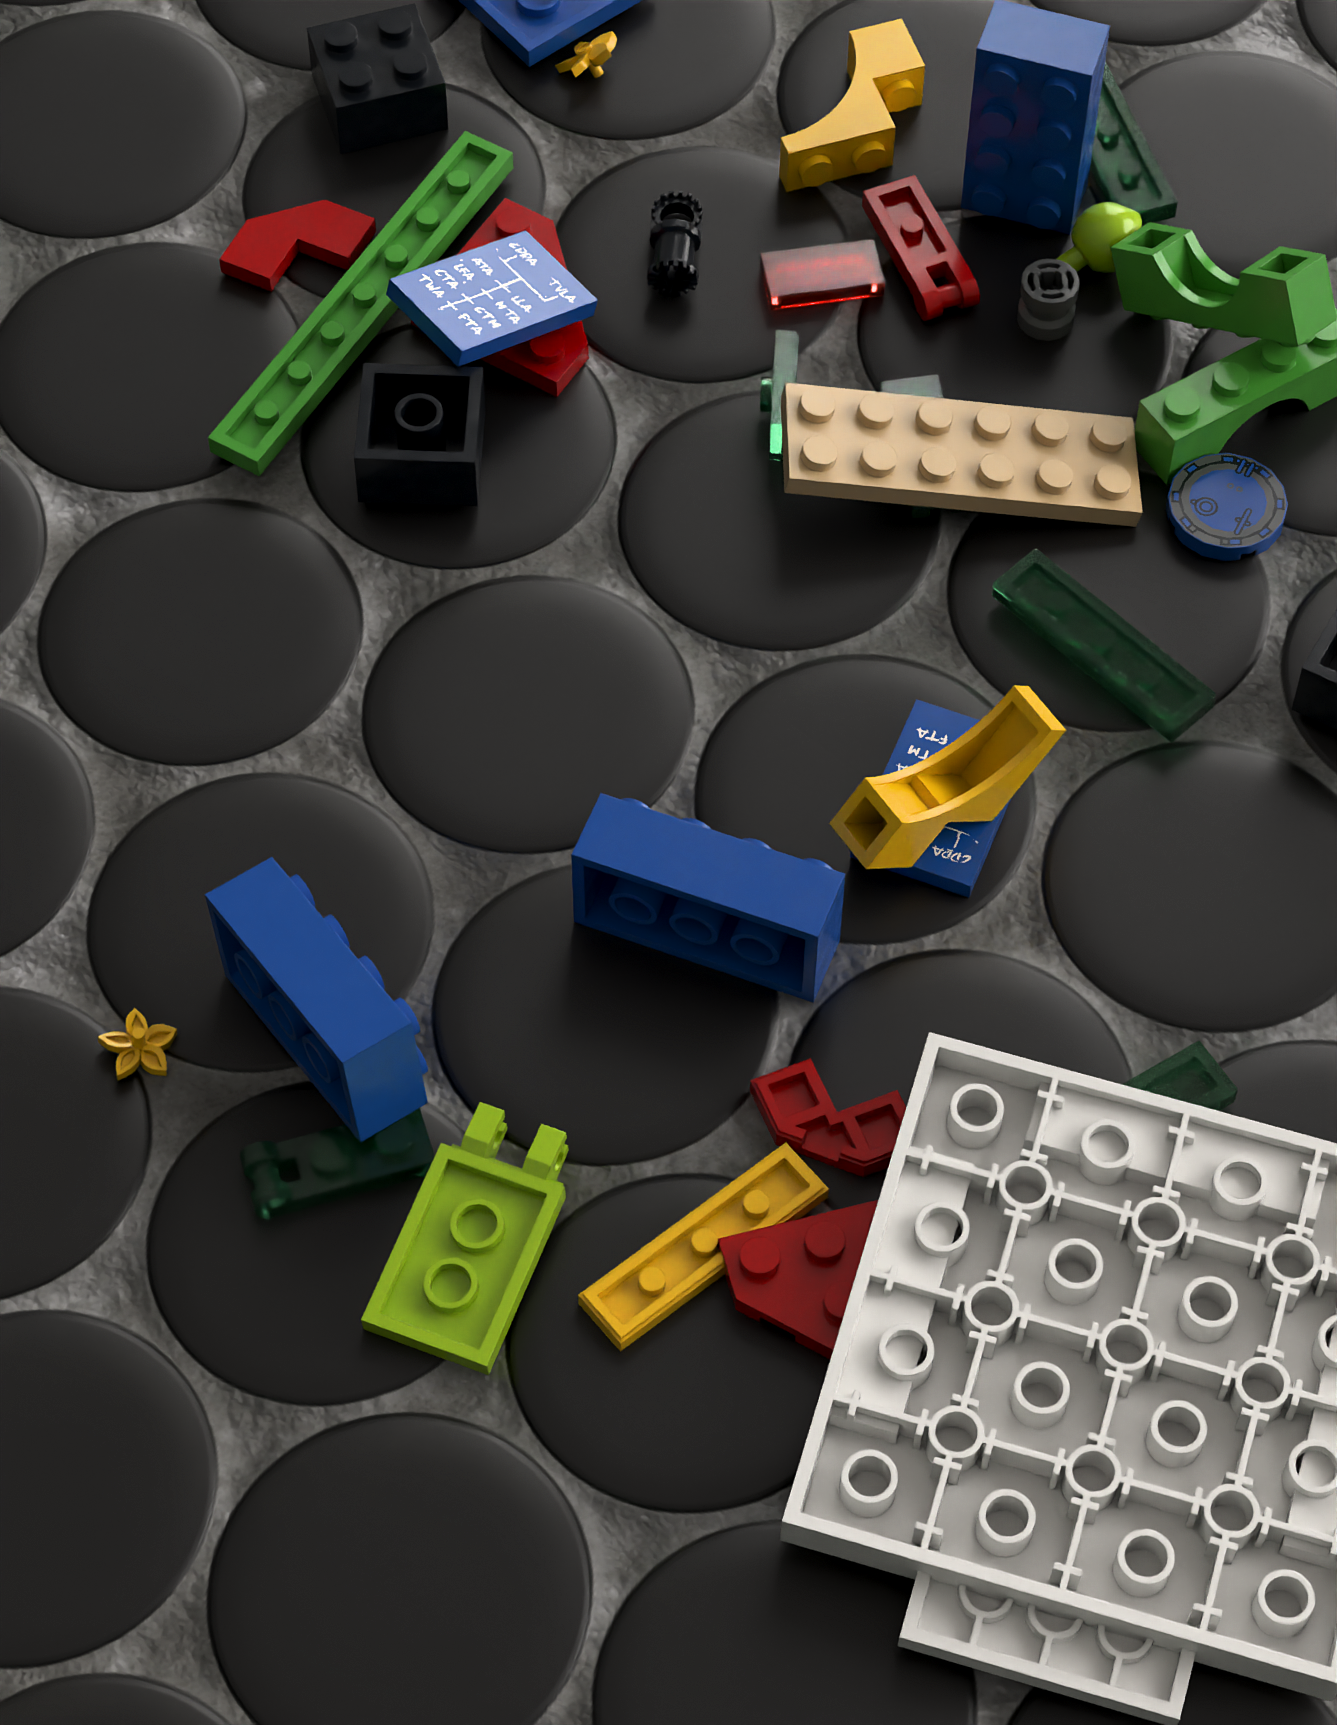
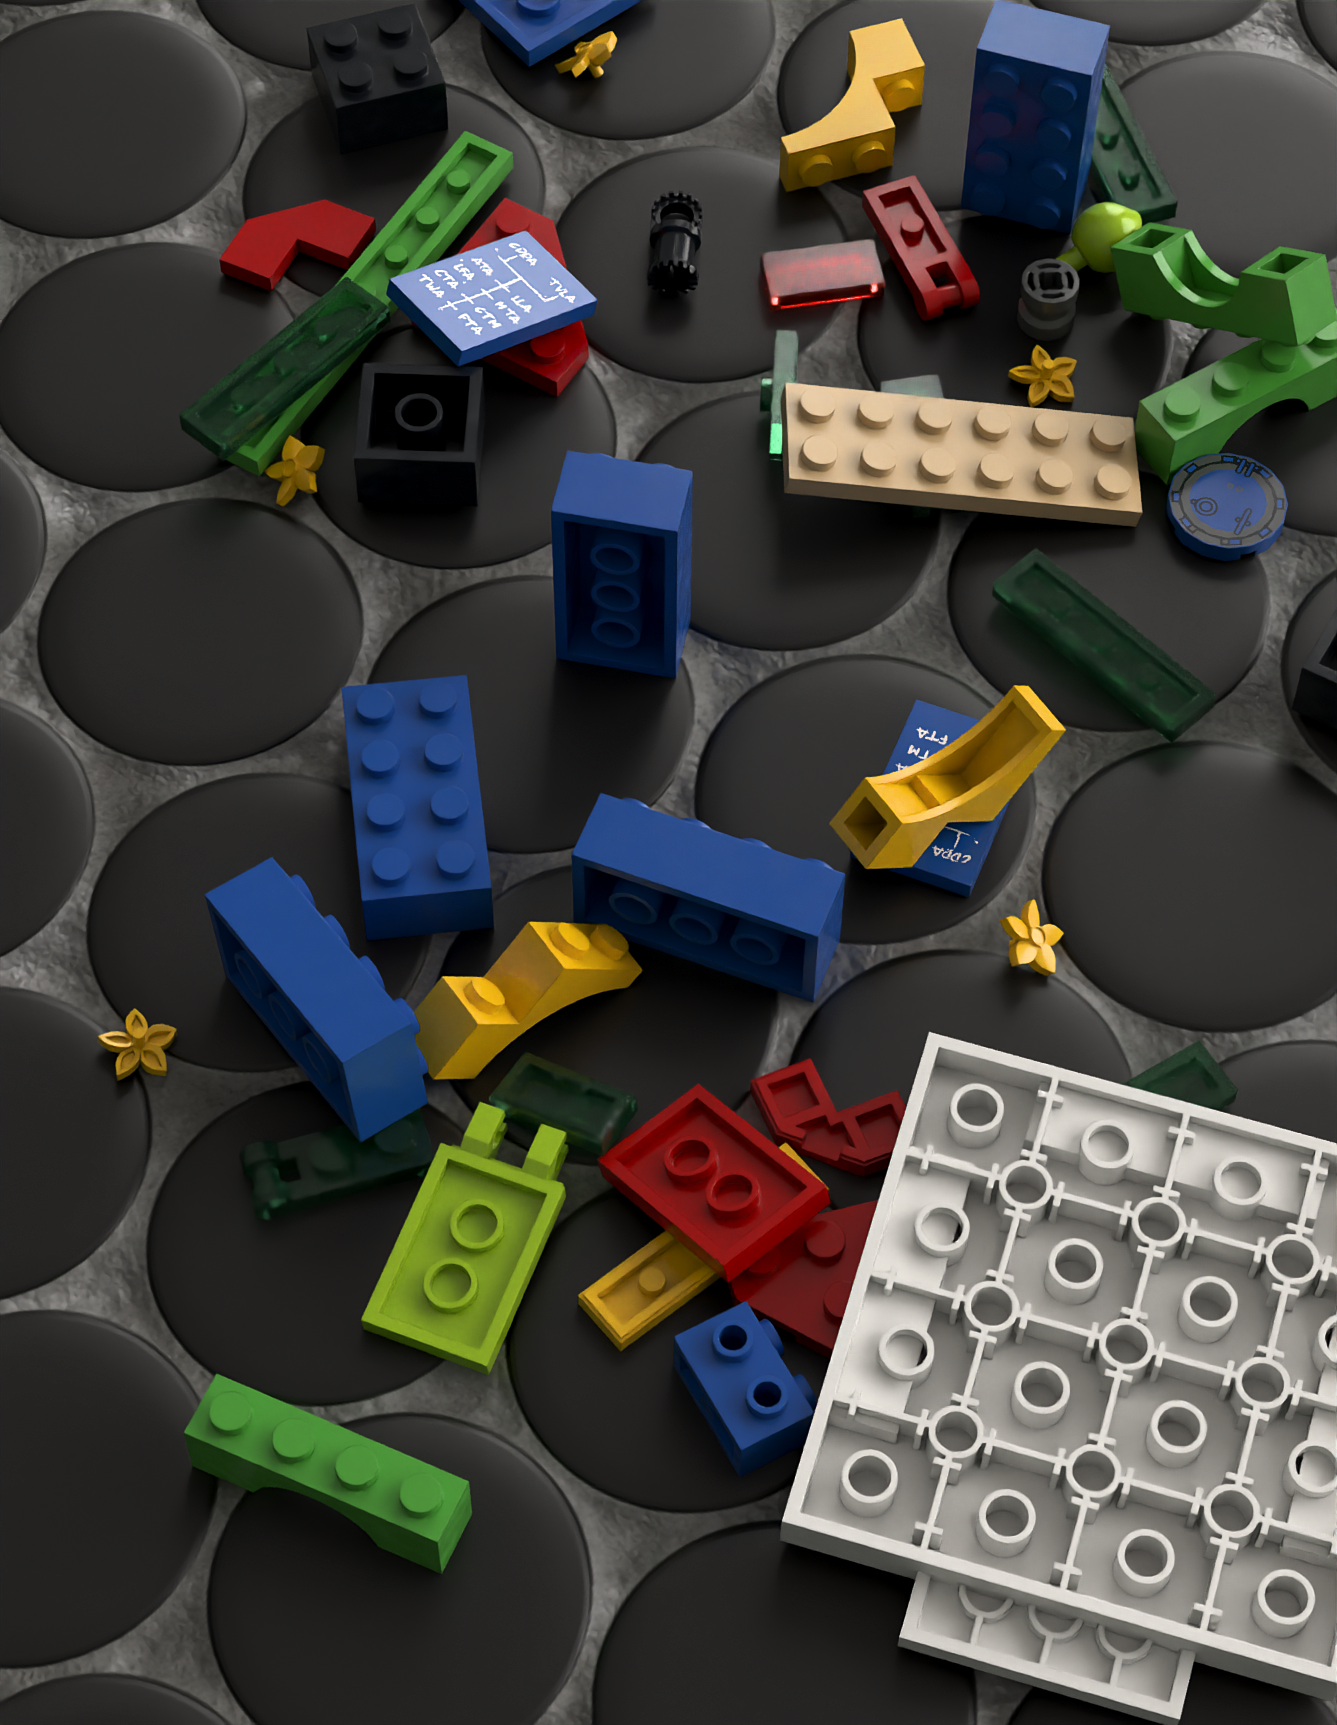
(284, 368): none -> clear green plate
(296, 469): none -> yellow plant
(386, 1493): none -> bright green arch
(417, 808): none -> blue brick
(540, 972): none -> yellow arch
(566, 1100): none -> clear green plate
(622, 563): none -> blue brick
(714, 1182): none -> red plate
(744, 1387): none -> blue brick
(1030, 941): none -> yellow plant
(1046, 377): none -> yellow plant

